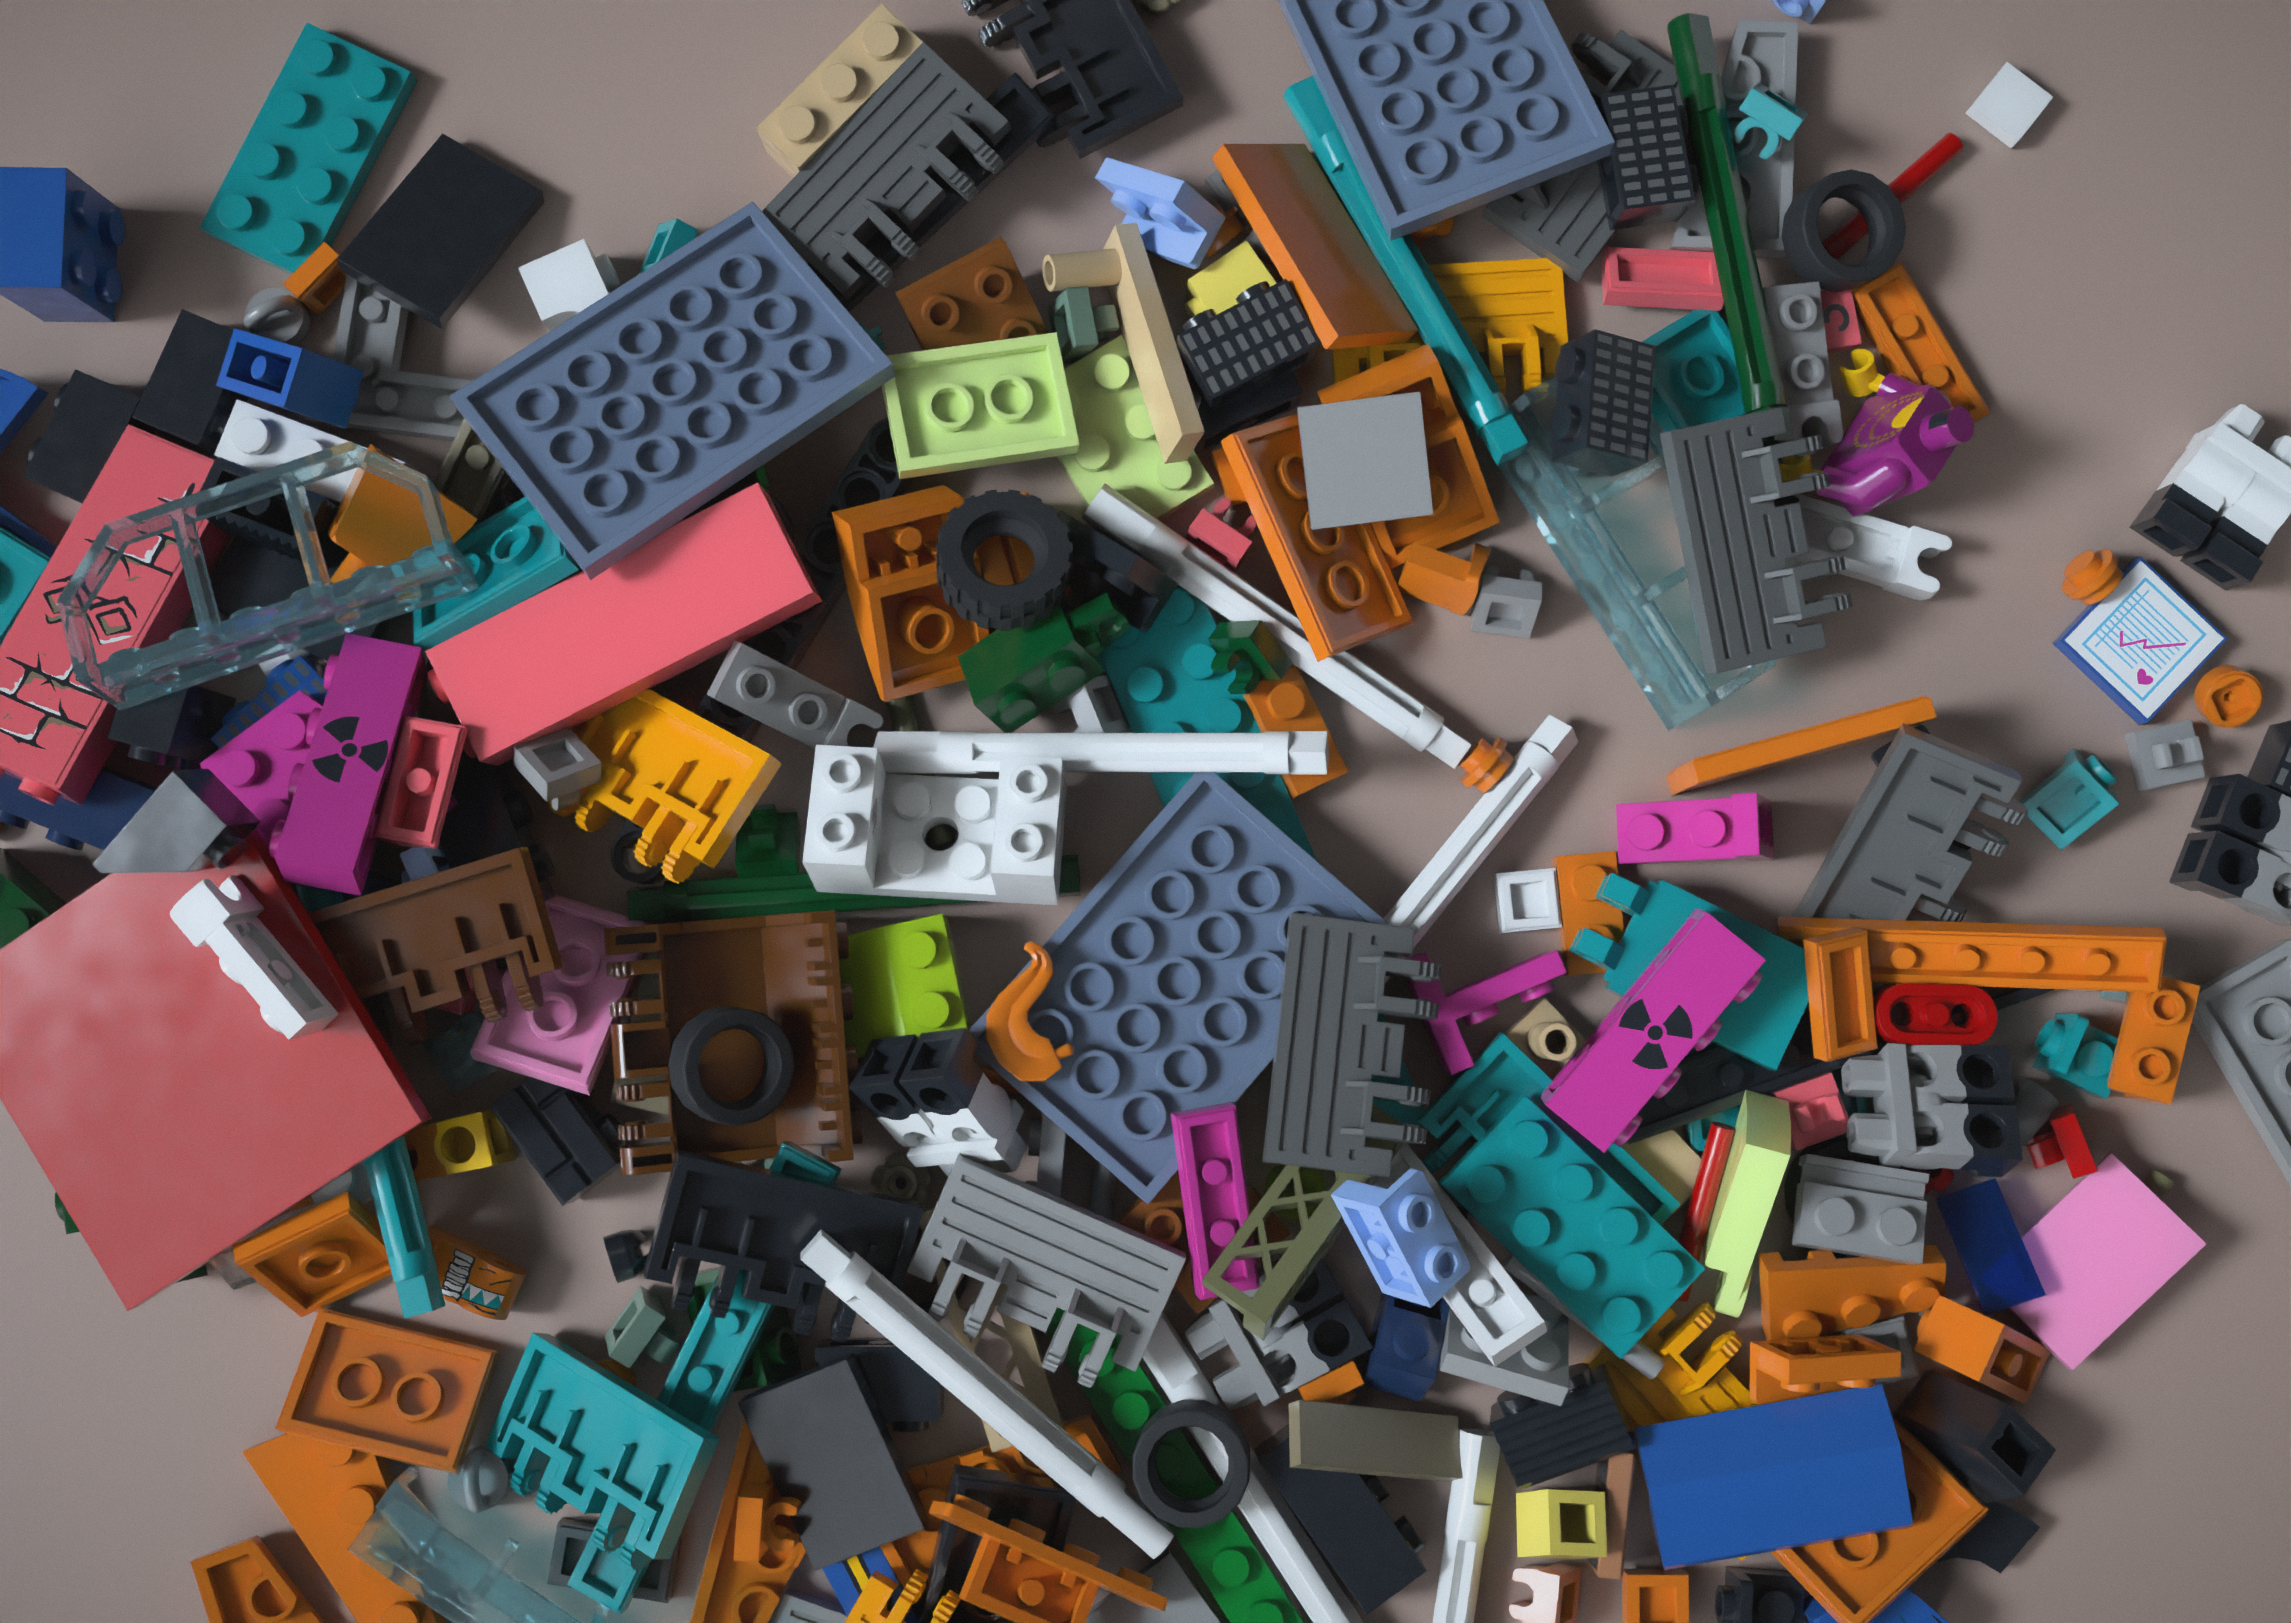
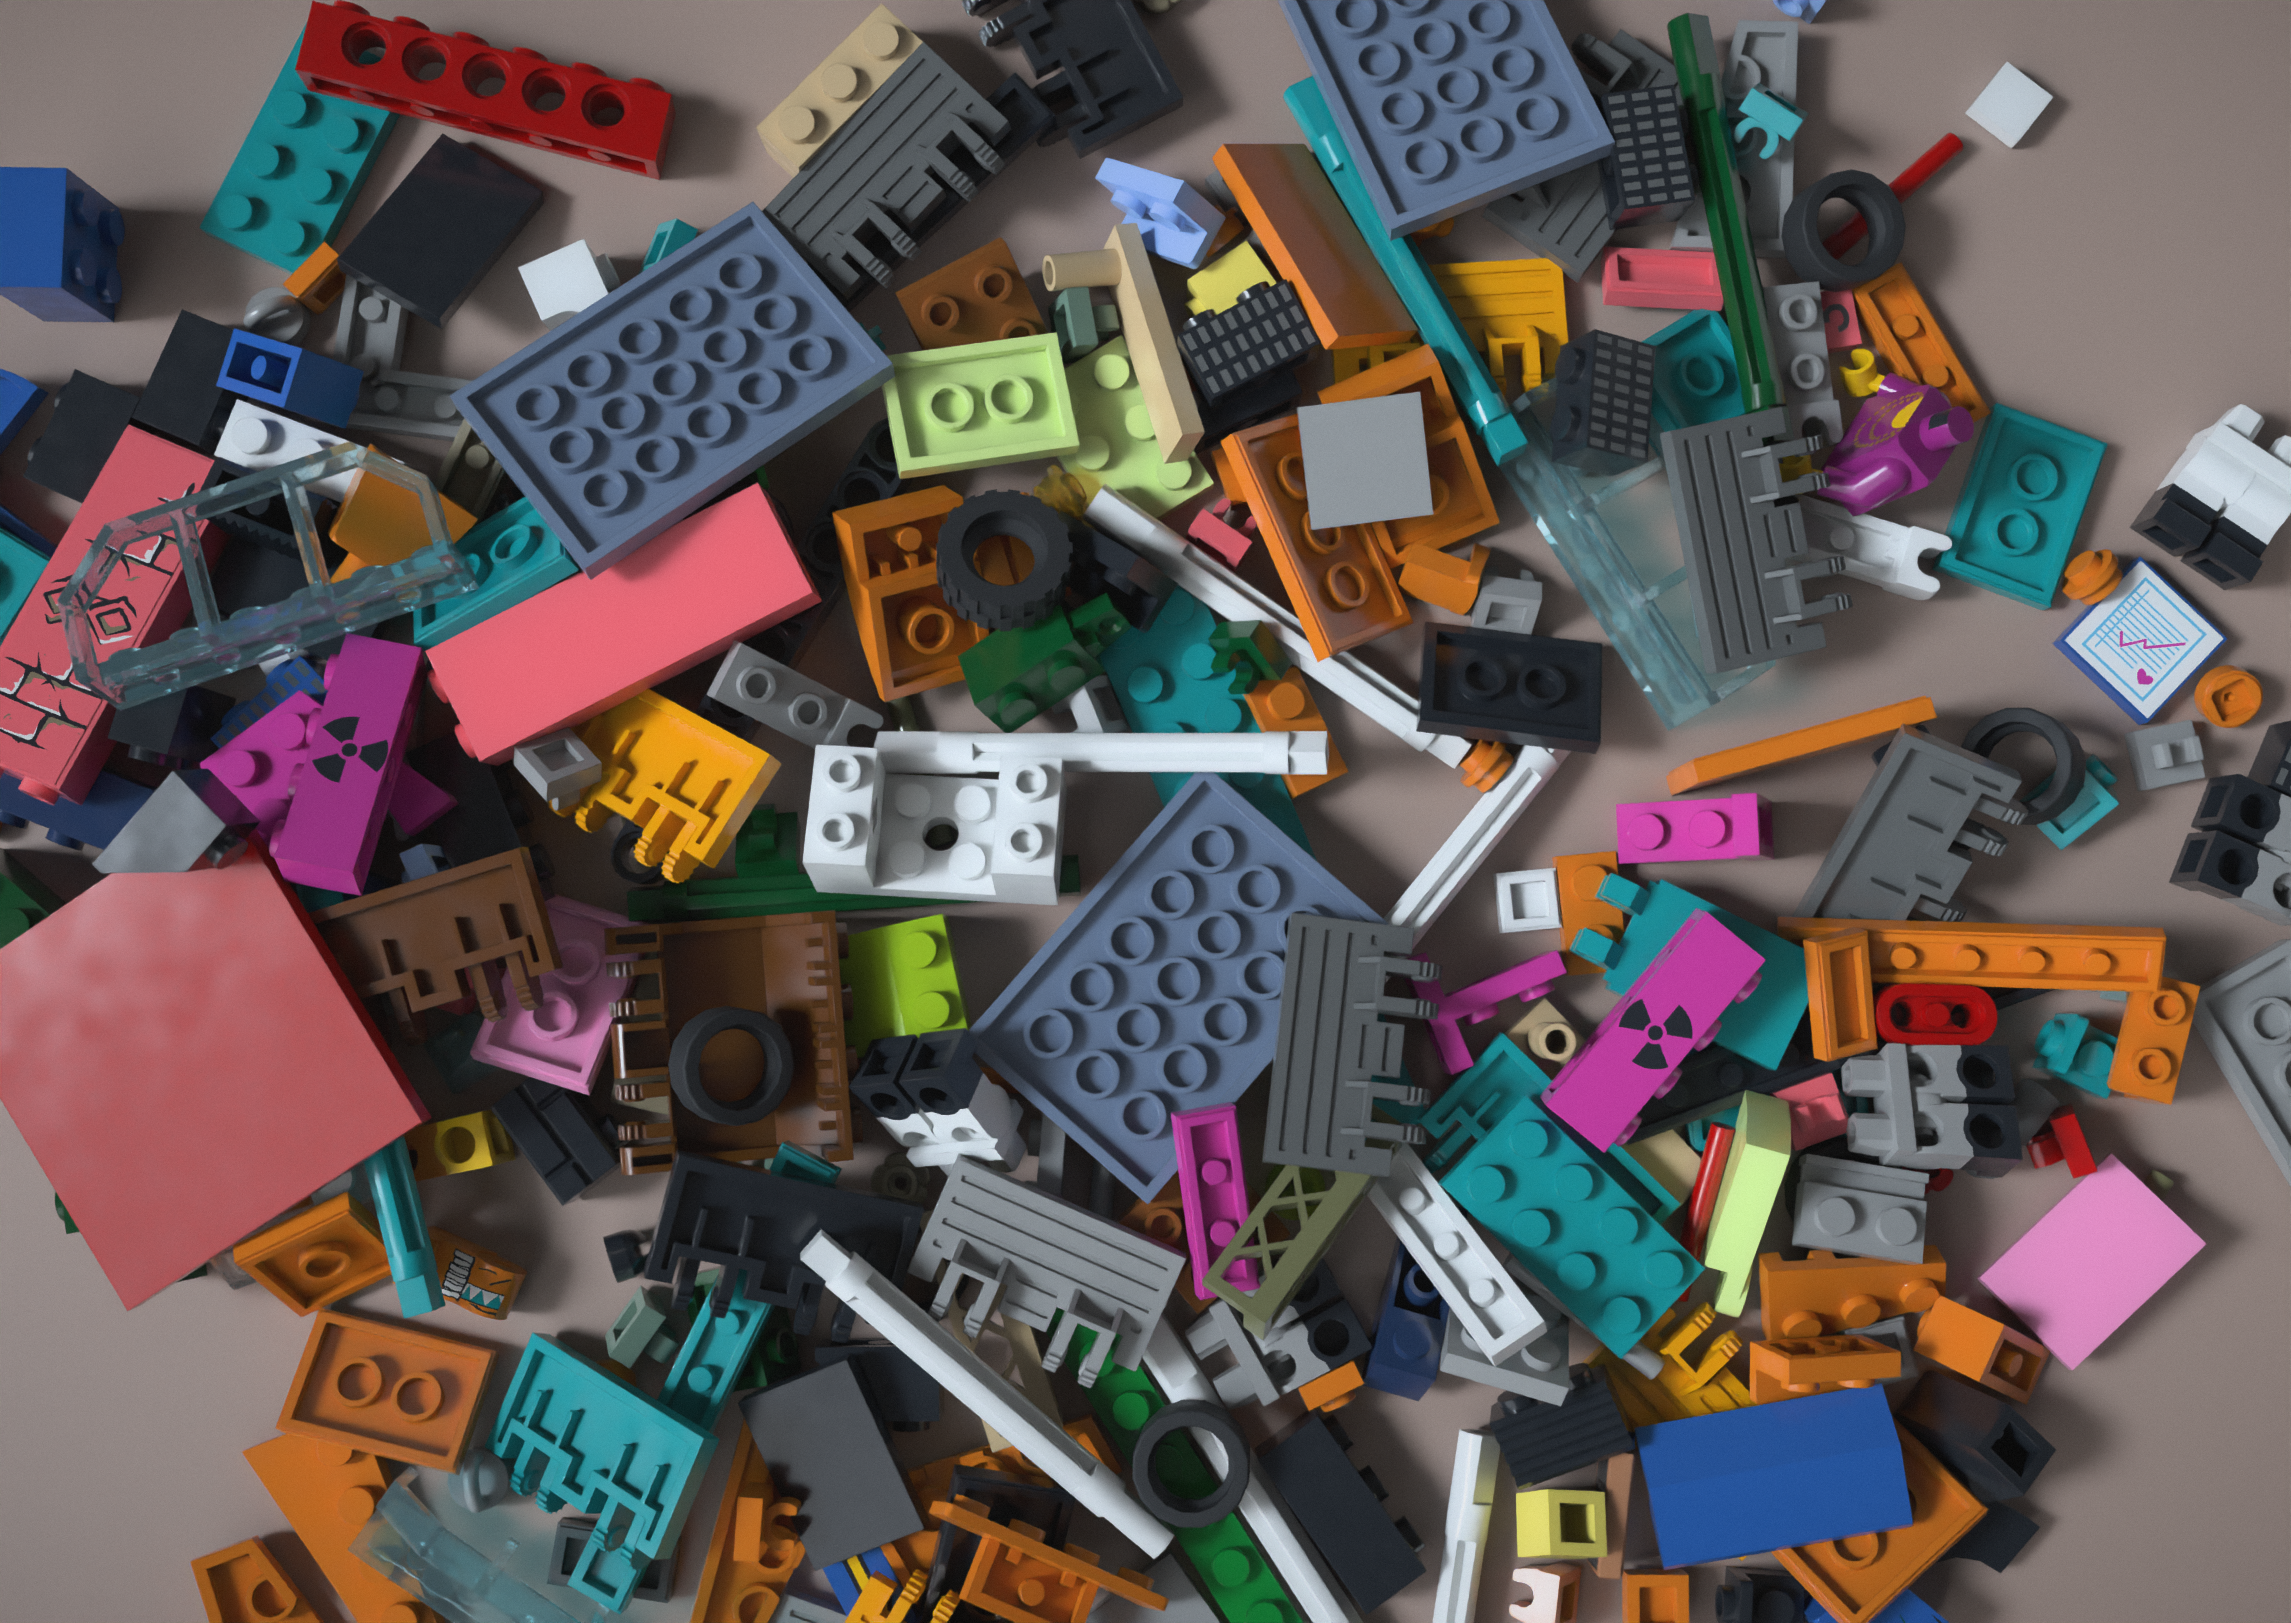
(252, 955): white plate -> none
(342, 32): none -> red brick
(420, 783): coral slope -> none
(1007, 1025): orange piece -> none
(1062, 492): none -> clear yellow plate
(1373, 1441): dark tan tile -> none
(1404, 1237): light blue bracket -> none
(1510, 687): none -> black tile
(1990, 1247): clear blue tile -> none
(2020, 506): none -> teal tile
(2067, 748): none -> black tyre

